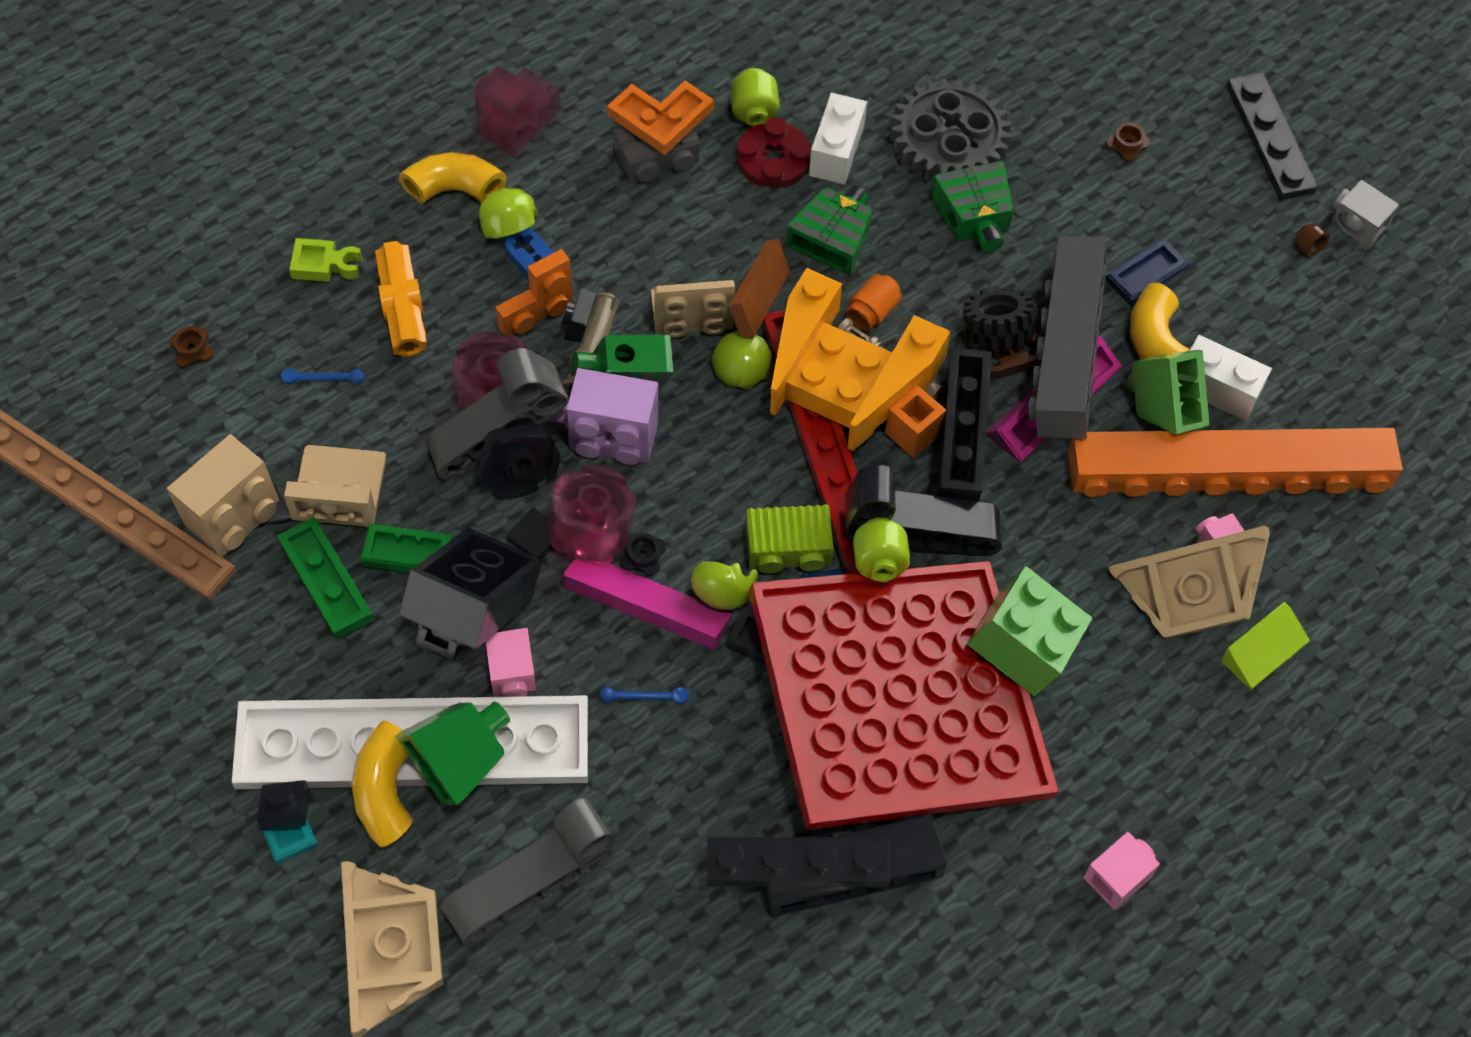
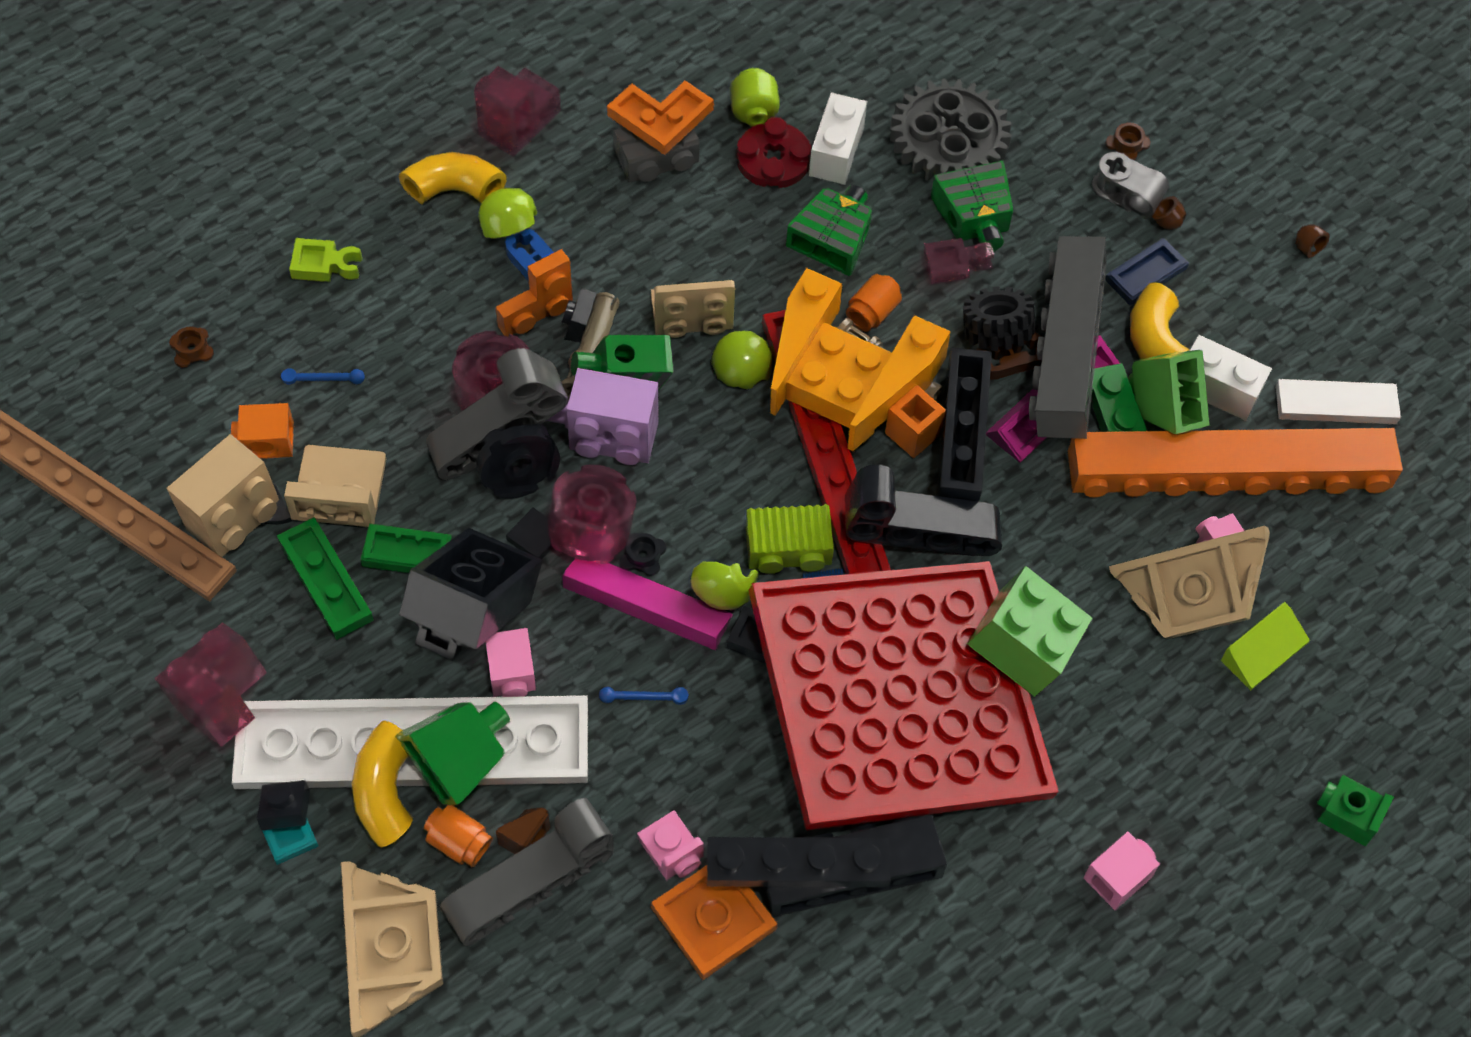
(209, 682): none -> clear pink brick
(265, 429): none -> orange brick
(400, 299): light orange piece -> none
(457, 835): none -> orange brick
(525, 830): none -> reddish brown slope
(672, 846): none -> bright pink bracket
(712, 921): none -> orange plate
(759, 288): dark orange tile -> none
(882, 548): lime head -> none
(952, 261): none -> clear pink plate
(1115, 401): none -> green plate
(1133, 185): none -> flat silver piece
(1170, 213): none -> reddish brown hinge
(1271, 136): plate -> none
(1337, 401): none -> white tile
(1355, 823): none -> green brick
(1363, 212): light grey brick -> none

